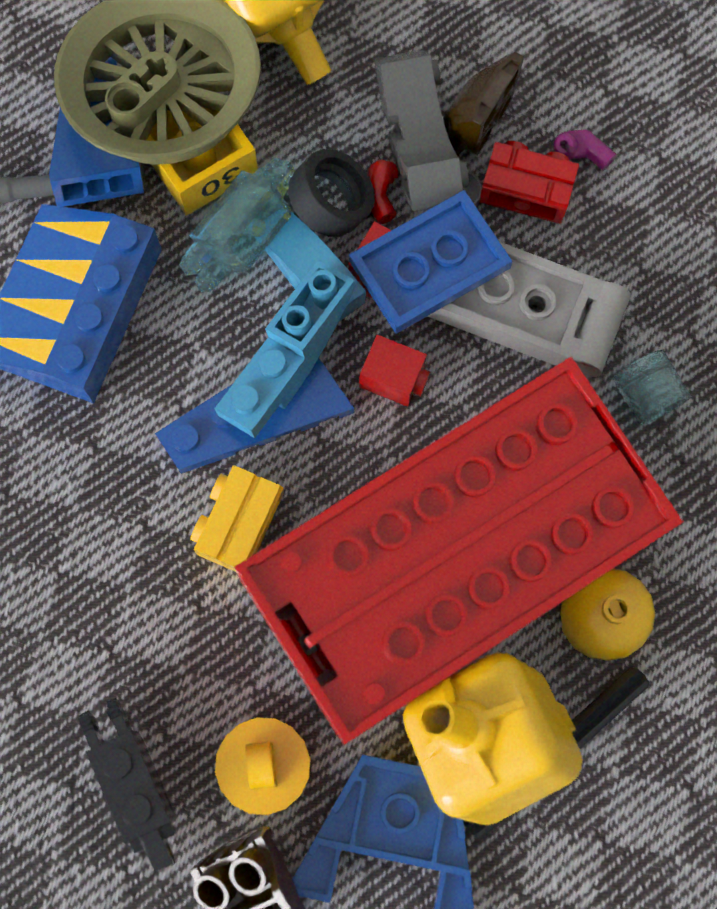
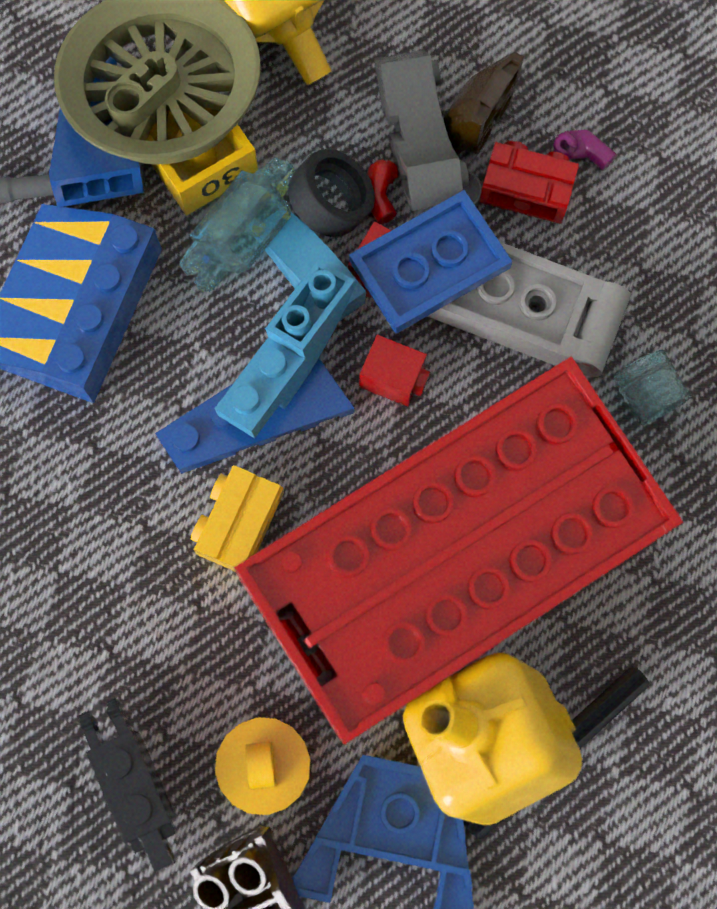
(609, 616): yellow cylinder -> none

